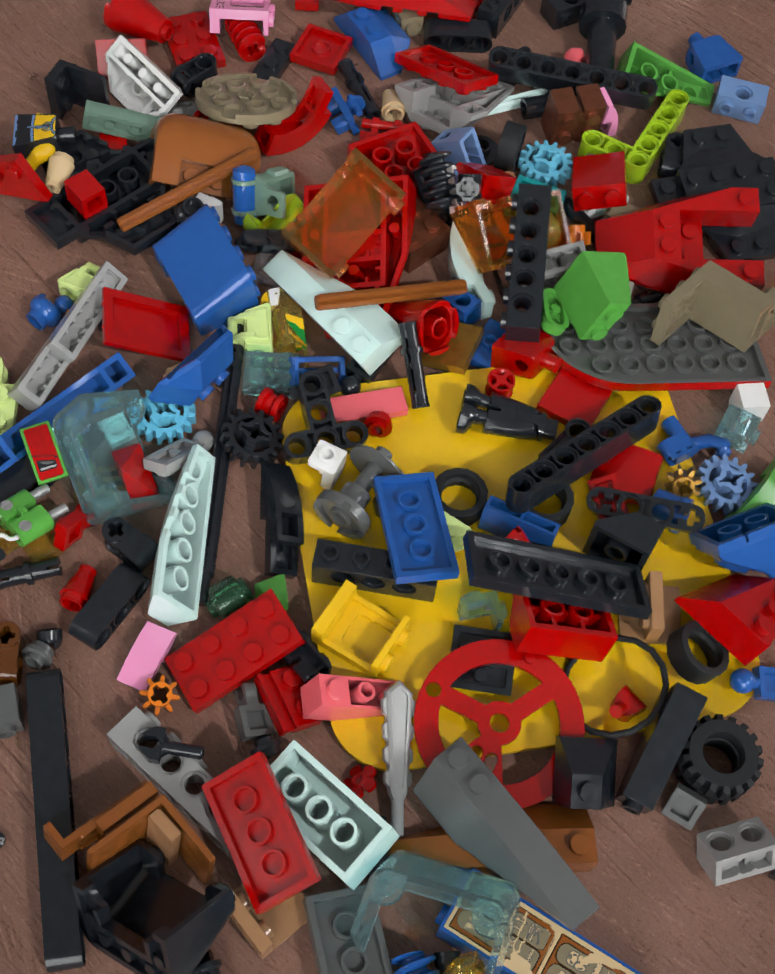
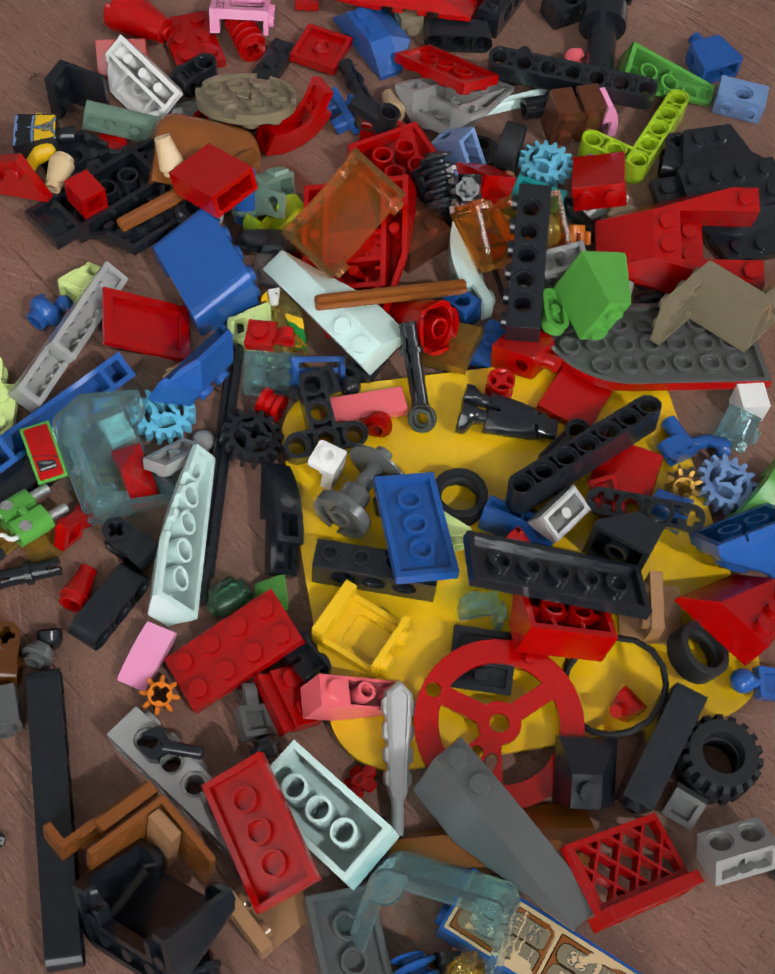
(167, 154): none -> tan cone
(213, 180): none -> red brick
(265, 334): none -> red plate
(381, 116): none -> black piece
(416, 424): none -> pearl dark grey plate
(560, 514): none -> light grey slope
(637, 899): none -> red fence

